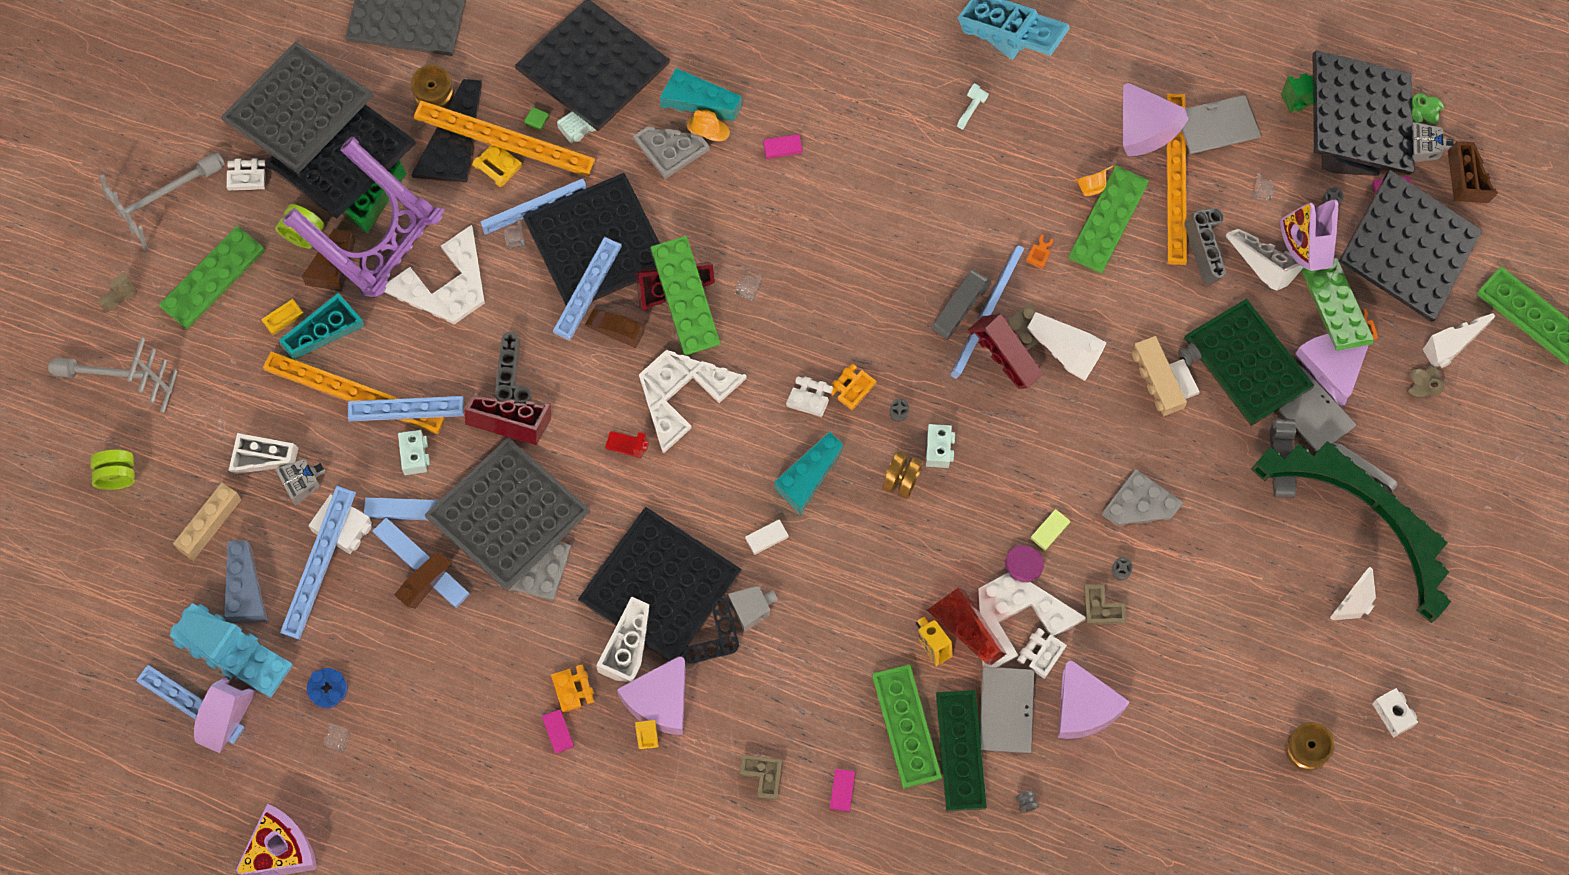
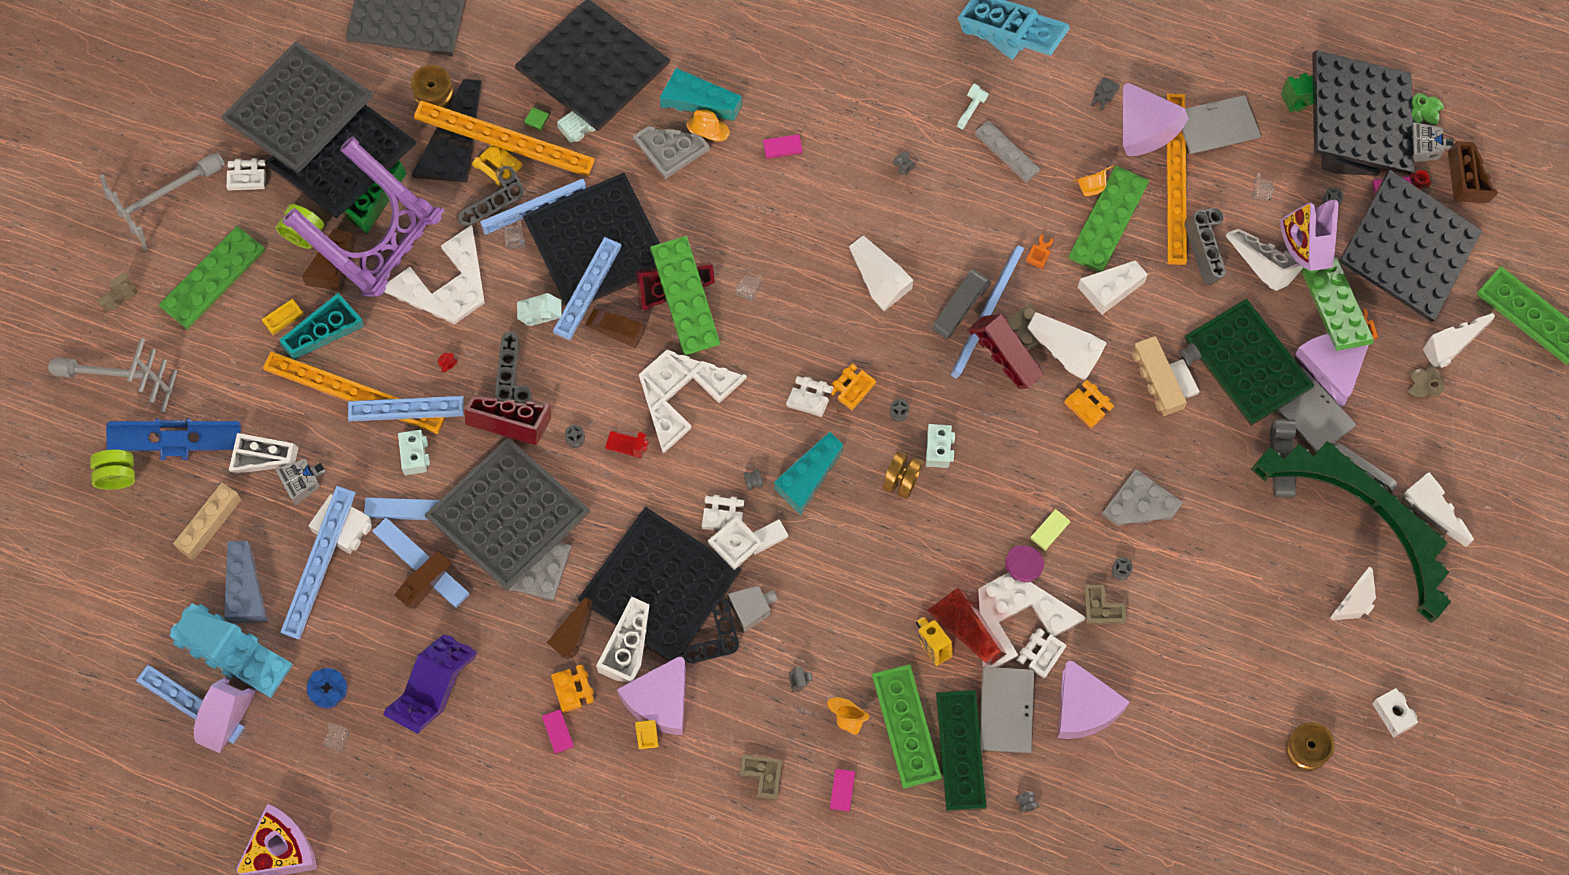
(134, 436): none -> blue piece
(430, 683): none -> dark purple bracket
(446, 361): none -> red plate
(488, 200): none -> dark grey beam
(539, 309): none -> light aqua brick
(571, 632): none -> reddish brown slope
(573, 432): none -> dark grey wheel
(716, 519): none -> white plate
(735, 542): none -> white tile
(753, 479): none -> dark grey wheel
(799, 679): none -> dark grey tile
(848, 715): none -> light orange piece
(882, 275): none -> white wedge
(904, 163): none -> dark grey wheel
(1007, 151): none -> light grey plate
(1085, 408): none -> light orange plate
(1105, 92): none -> dark grey plate
(1112, 285): none -> white wedge
(1423, 175): none -> red plate
(1427, 501): none -> white wedge

